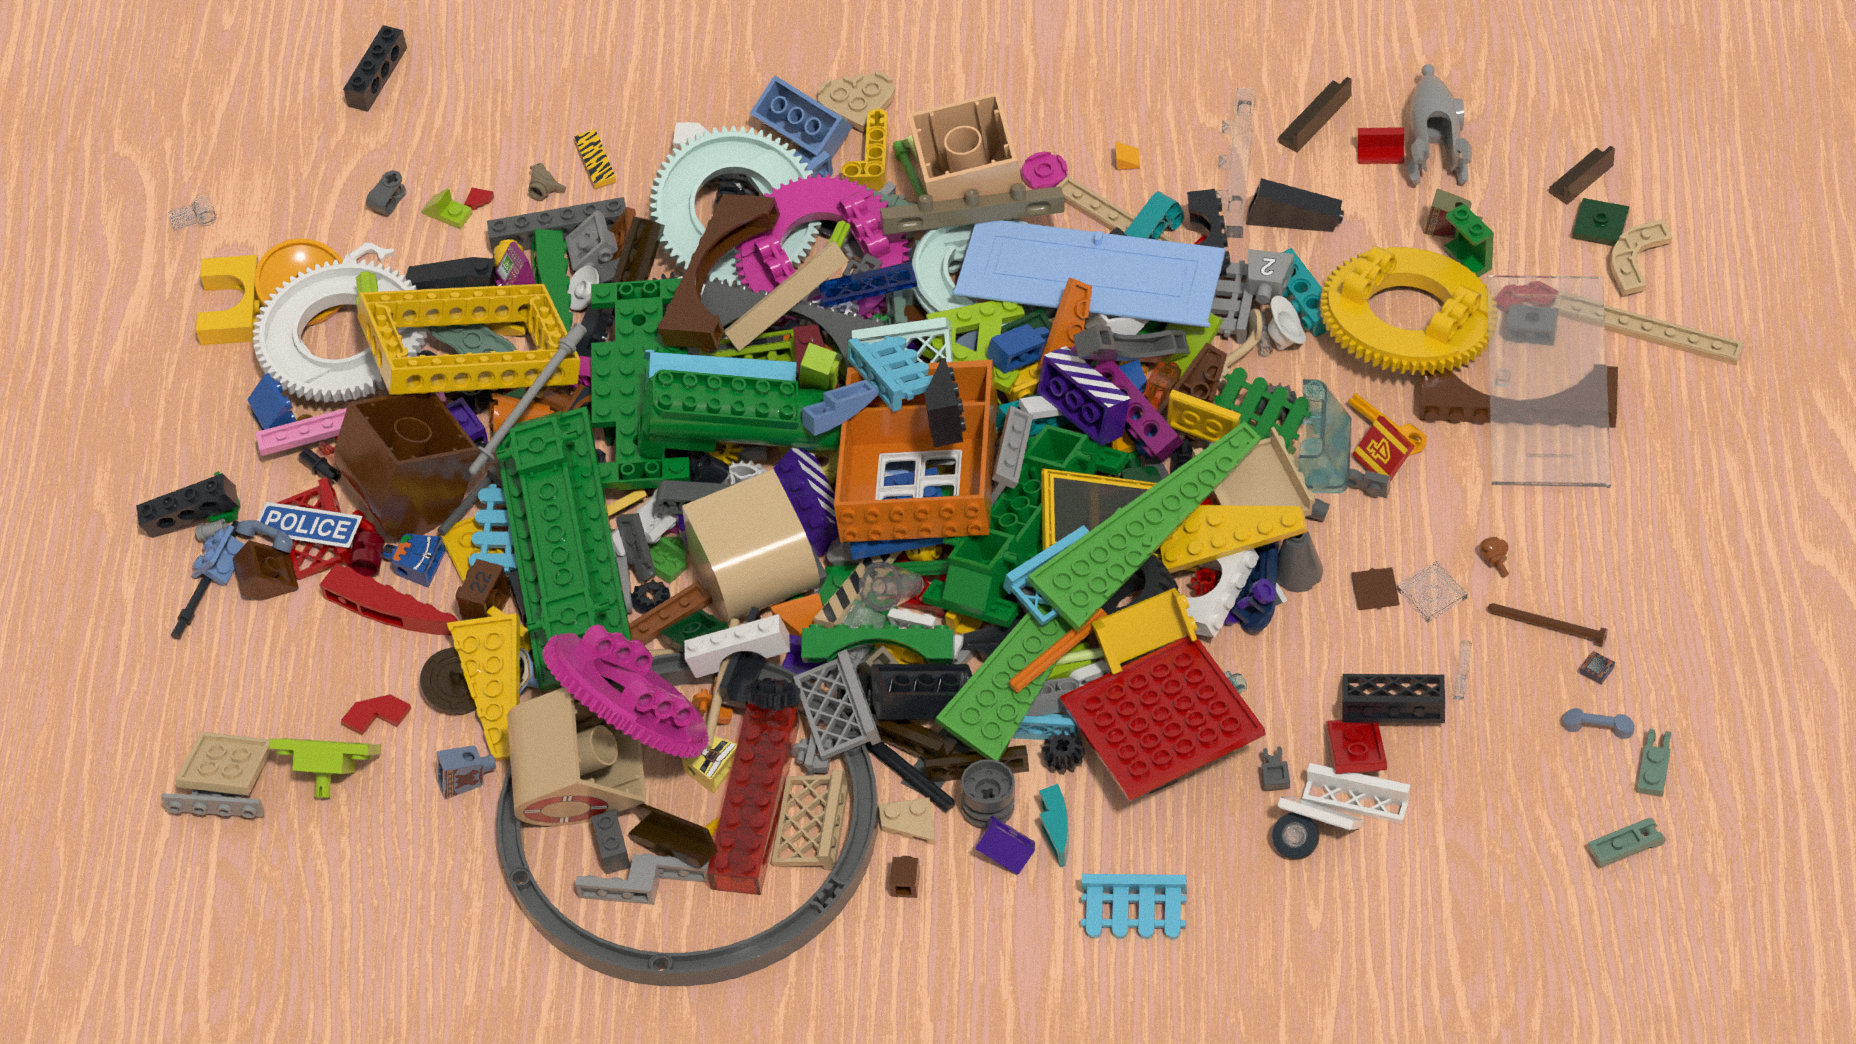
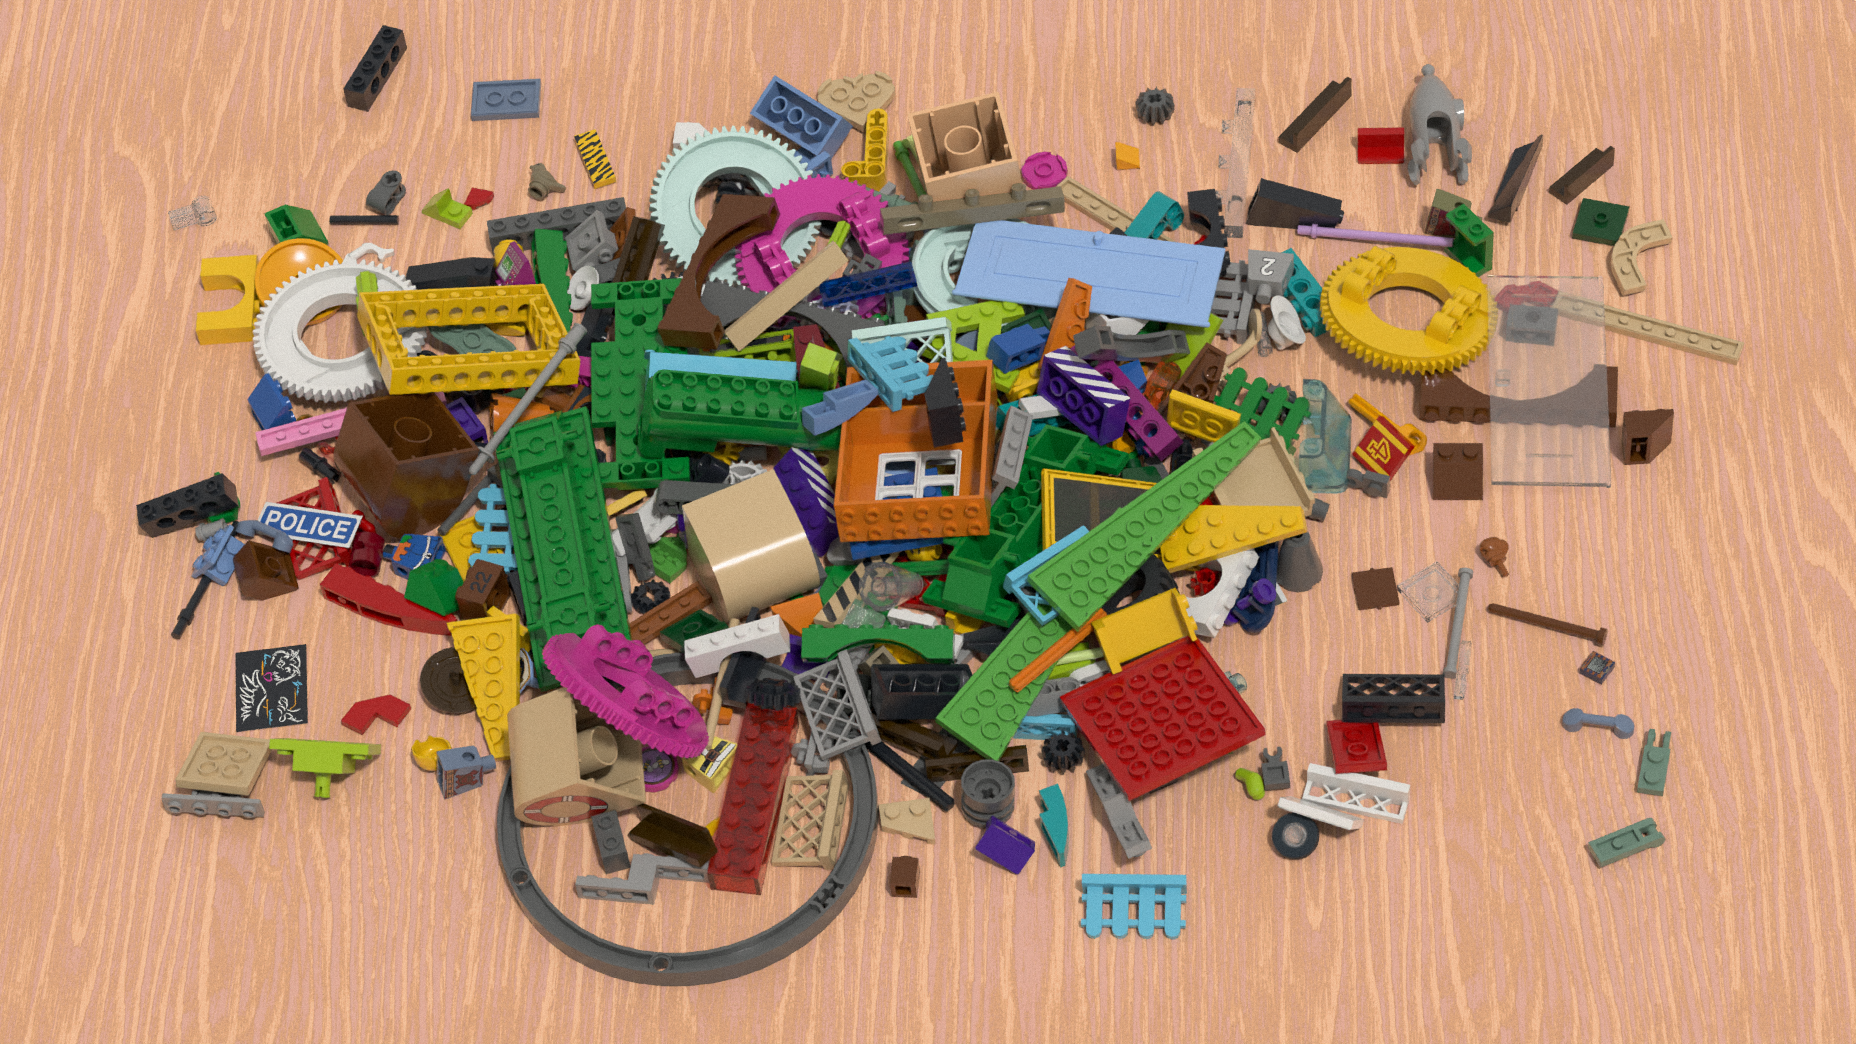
(271, 688): none -> black sticker
(293, 223): none -> green slope
(363, 219): none -> black bar
(426, 752): none -> yellow hair
(434, 586): none -> green slope
(506, 99): none -> sand blue tile
(658, 769): none -> tile
(1119, 812): none -> light grey bracket
(1155, 105): none -> dark grey gear
(1253, 782): none -> lime arm
(1315, 231): none -> lavender bar
(1457, 471): none -> reddish brown slope
(1465, 575): none -> light grey bar
(1516, 180): none -> black wedge
(1646, 434): none -> reddish brown slope

